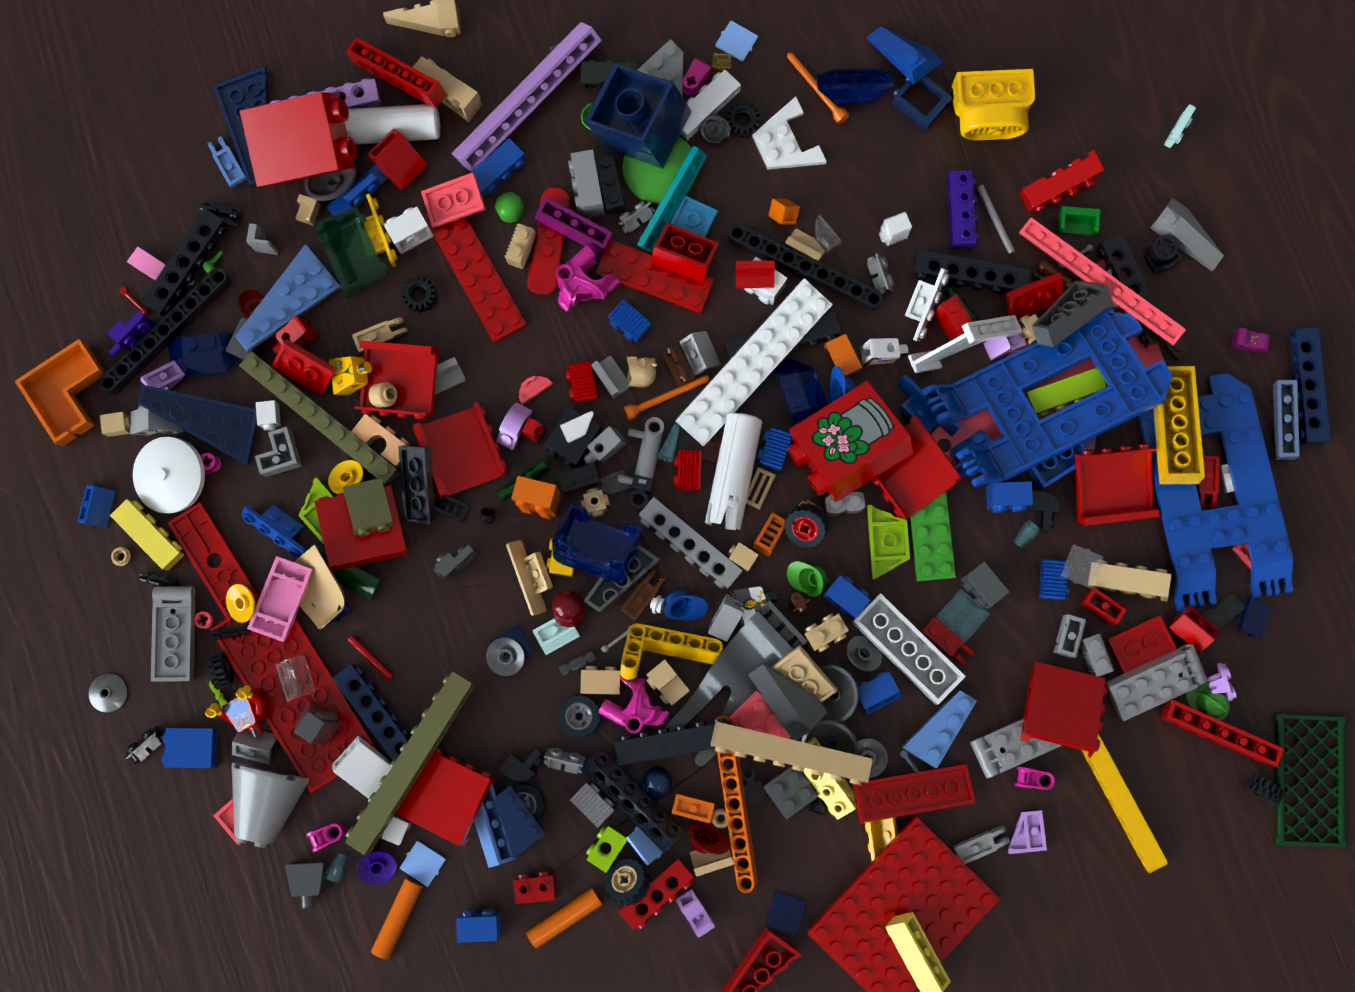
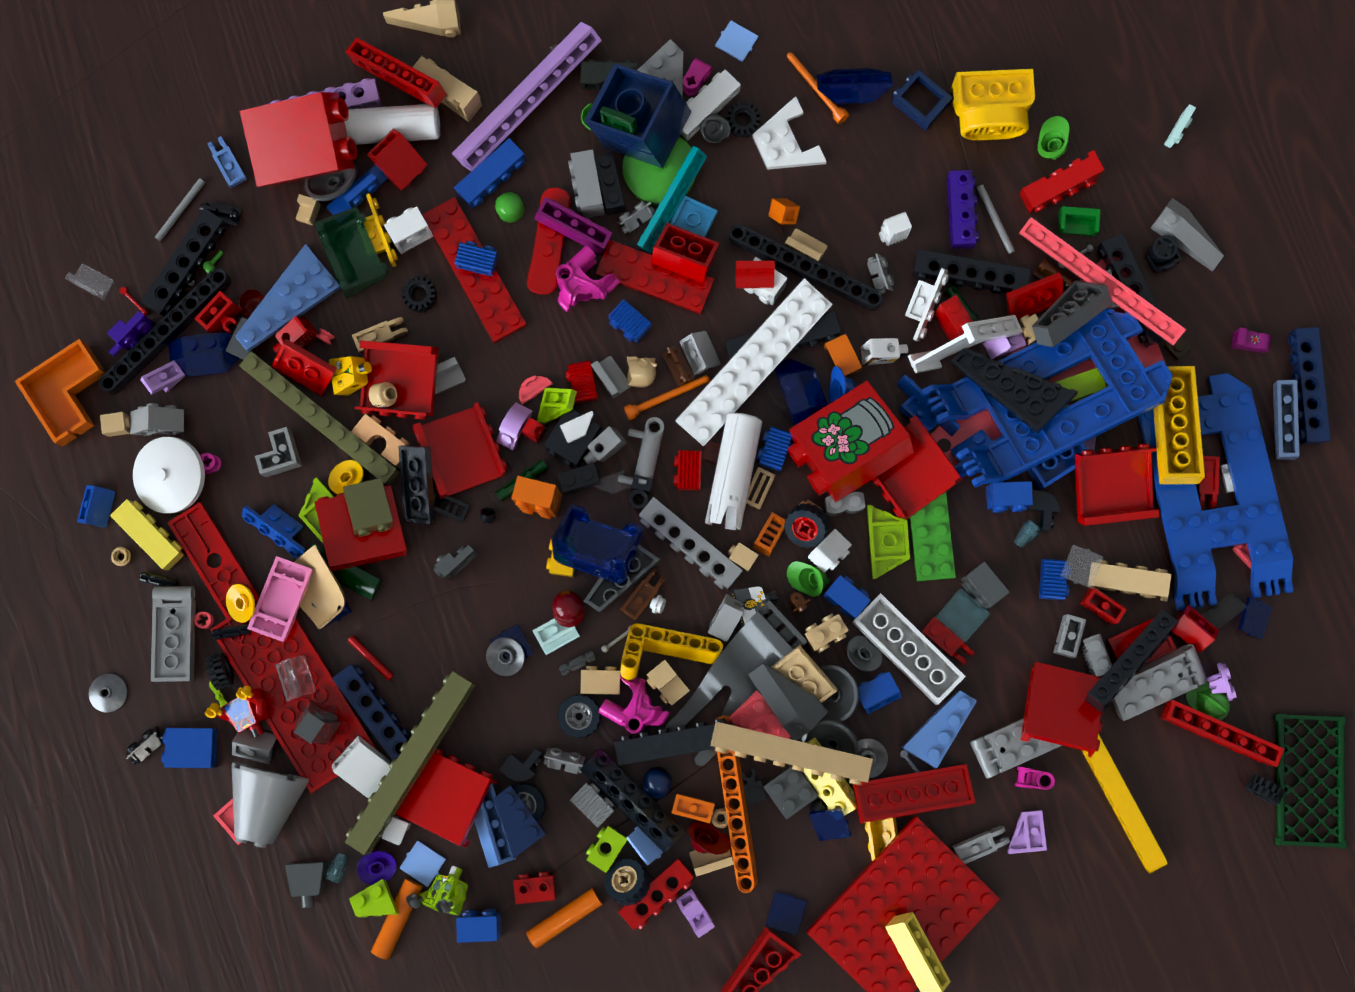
(91, 281): none -> clear panel
(146, 263): bright pink slope -> none
(179, 210): none -> light grey bar
(212, 421): dark blue wing -> none
(218, 314): none -> red brick
(240, 94): dark blue wing -> none
(257, 240): light grey panel -> none
(268, 414): white brick -> none
(323, 836): dark pink piece -> none
(325, 336): none -> coral bush
(374, 901): none -> lime wing
(444, 895): none -> lime torso
(453, 200): coral plate -> none
(476, 258): none -> blue brick
(520, 246): tan brick -> none
(531, 576): tan bracket -> none
(555, 404): none -> lime wing
(600, 507): tan brick -> none
(618, 120): none -> dark green plate
(668, 449): clear light blue slope -> none
(684, 606): blue piece -> none
(721, 61): clear yellow plate -> none
(825, 235): clear tile -> none
(829, 551): none -> white brick
(830, 824): none -> clear blue piece
(905, 54): blue wedge -> none
(1020, 392): none -> black wing
(1054, 138): none -> bright green piece
(1131, 661): none -> black brick

